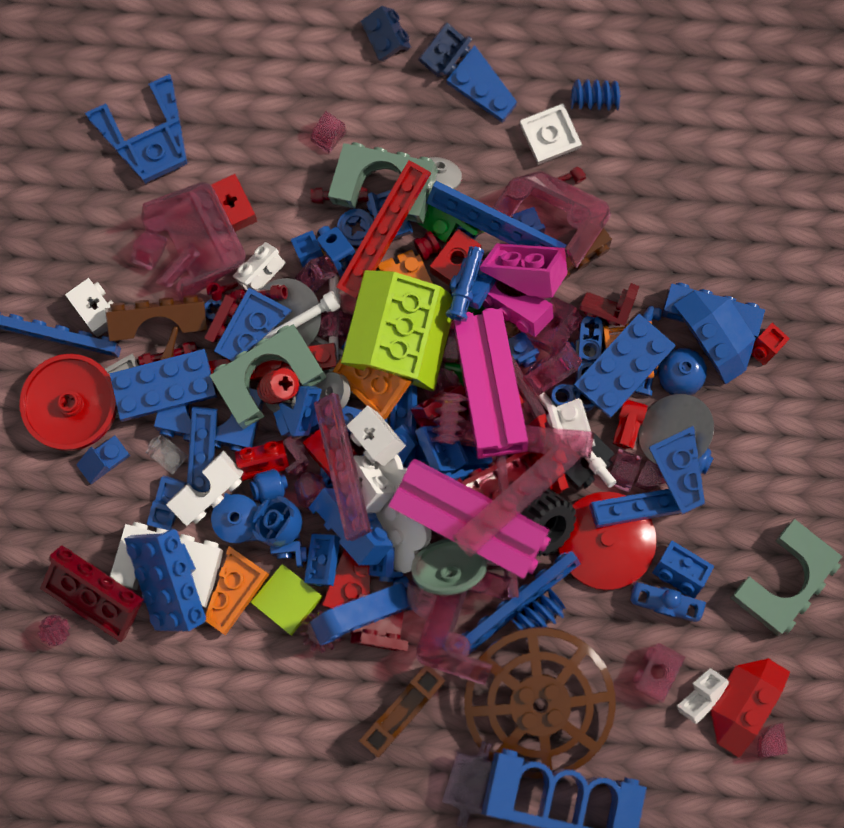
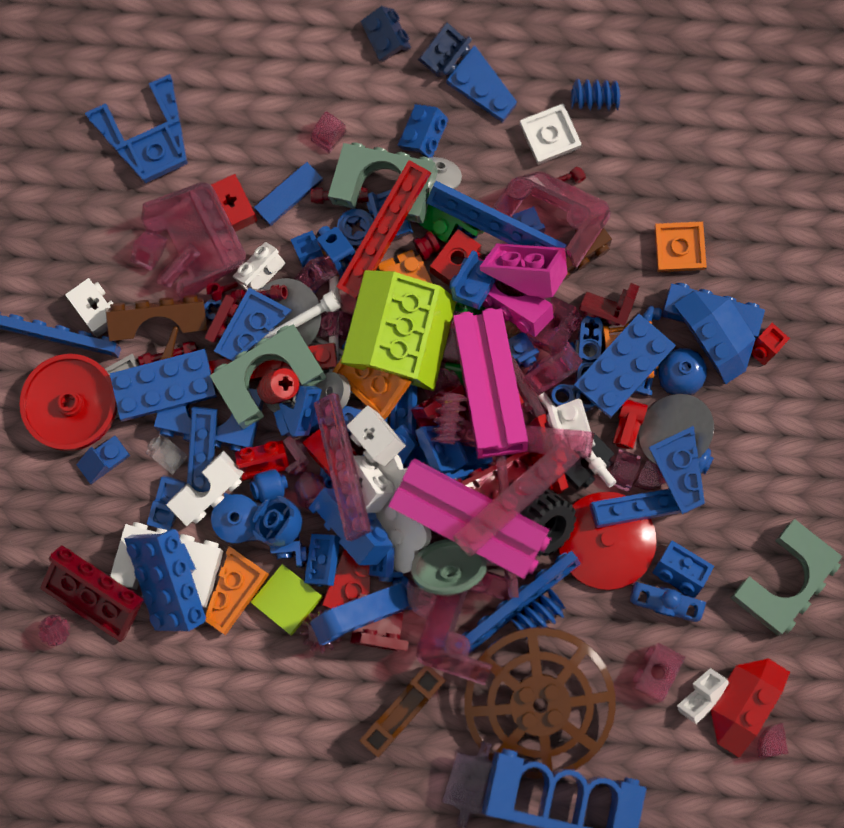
(288, 193): none -> blue tile
(423, 130): none -> blue bracket
(463, 293): blue pin -> none
(680, 246): none -> orange plate

